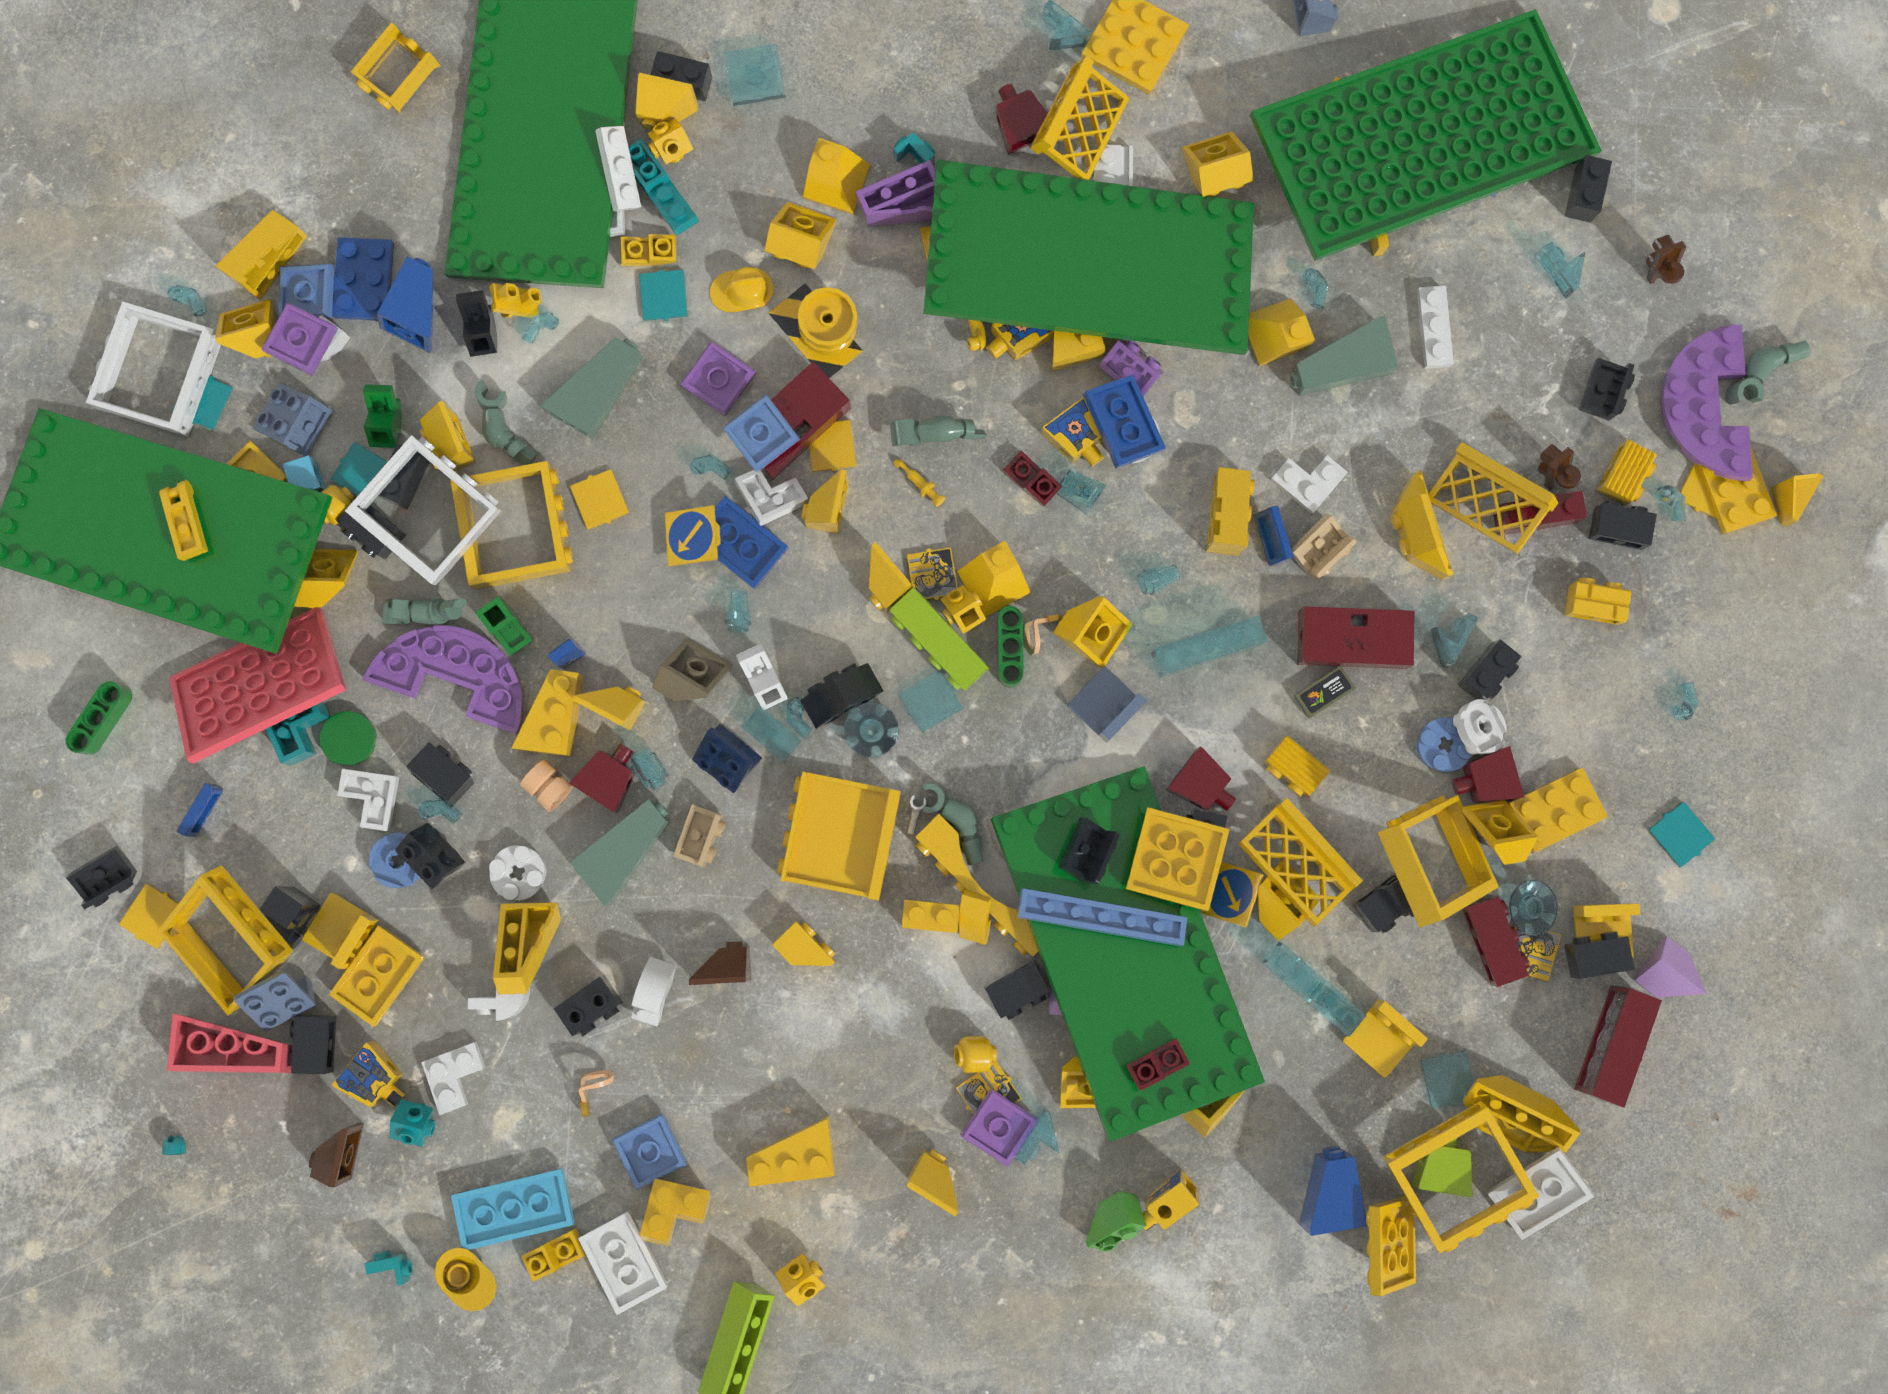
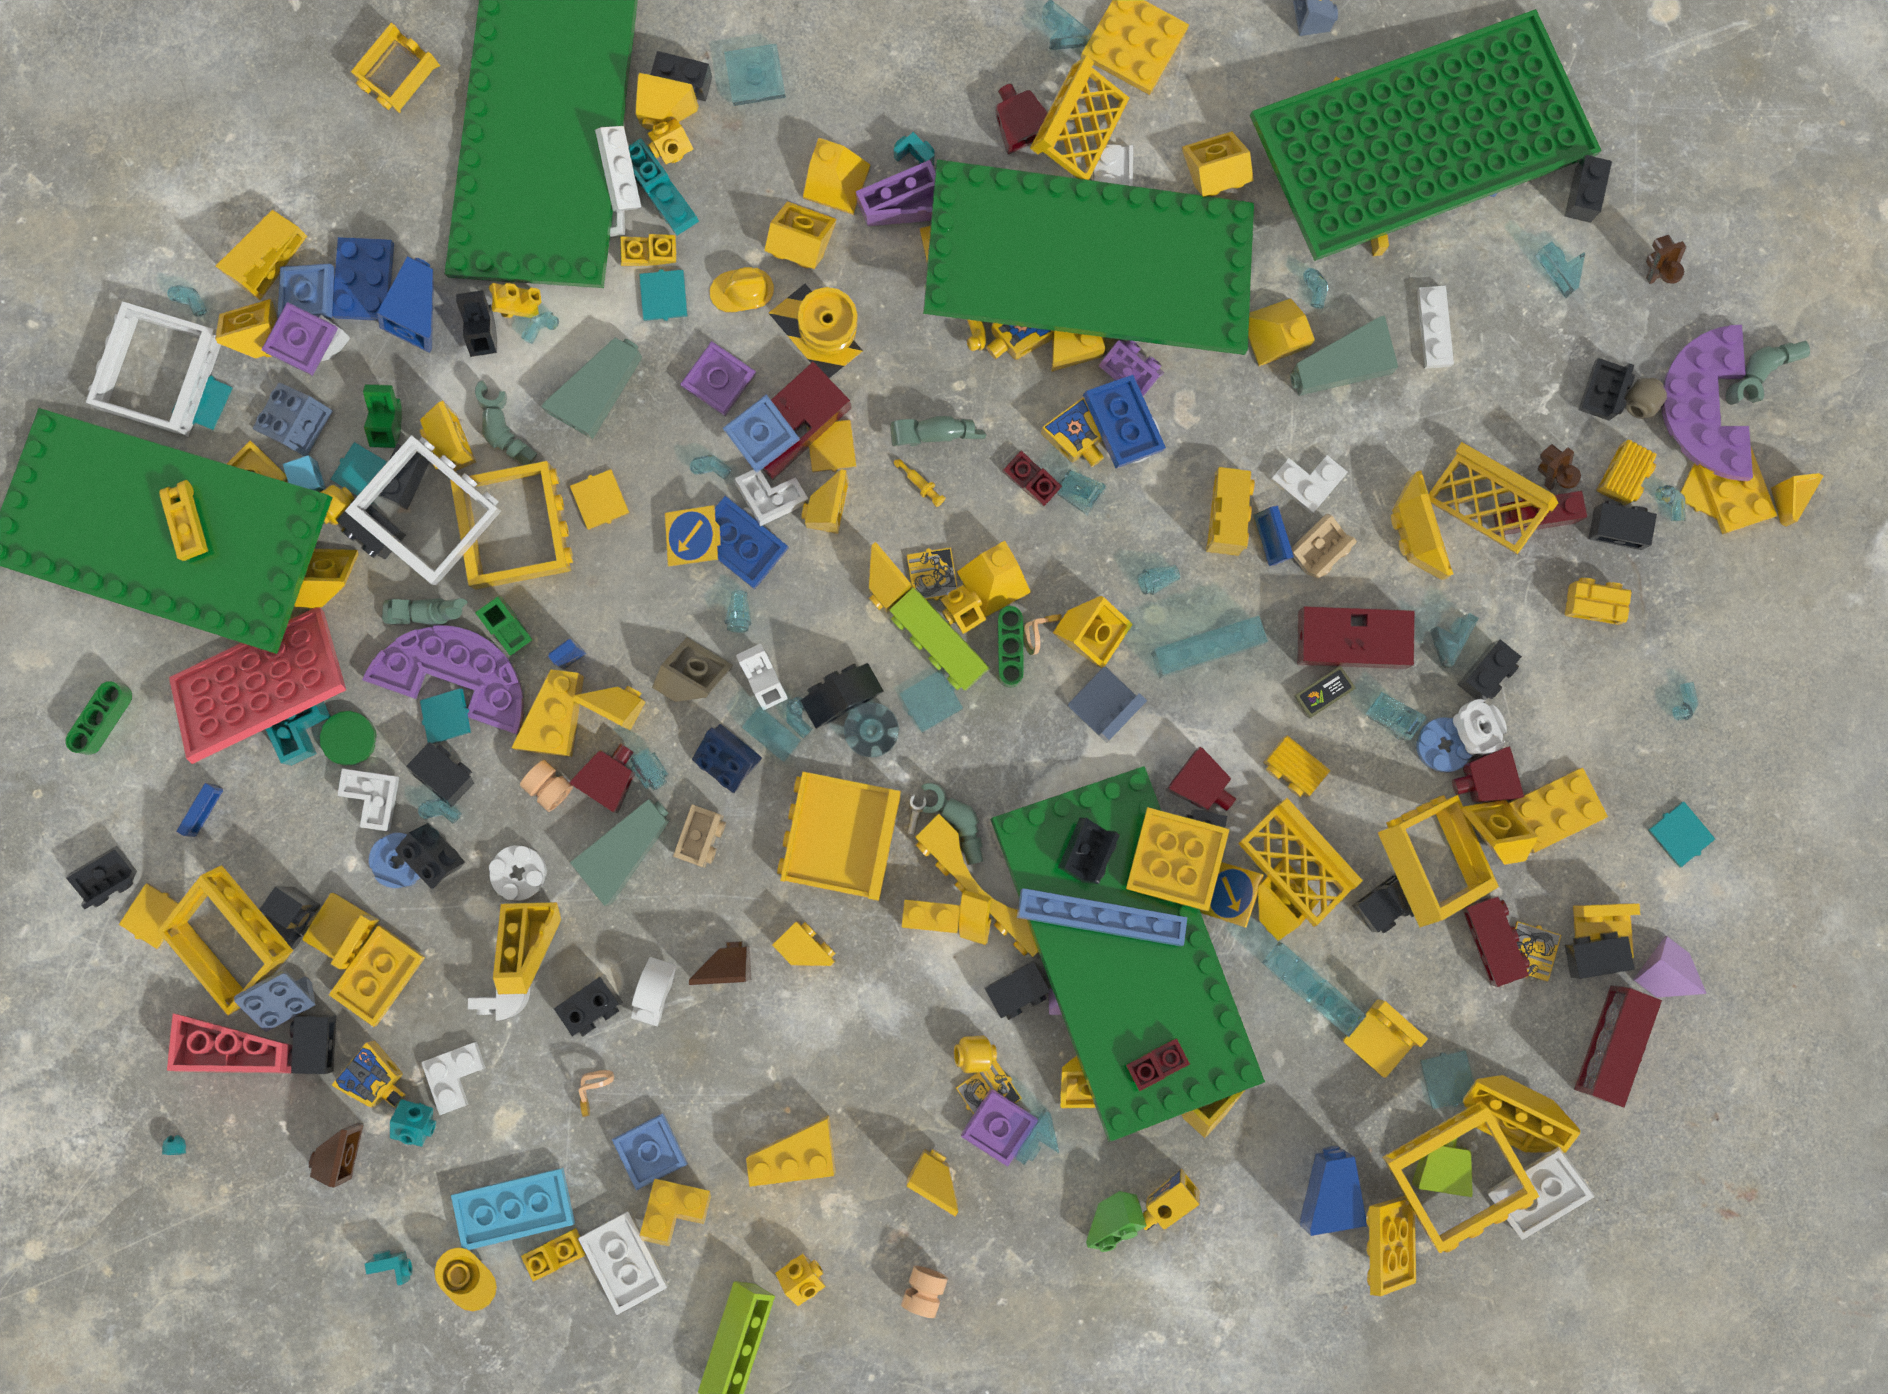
(445, 716): none -> teal piece
(924, 1290): none -> light nougat wheel
(1396, 717): none -> clear light blue slope
(1541, 910): clear light blue dish -> none
(1645, 398): none -> dark tan head

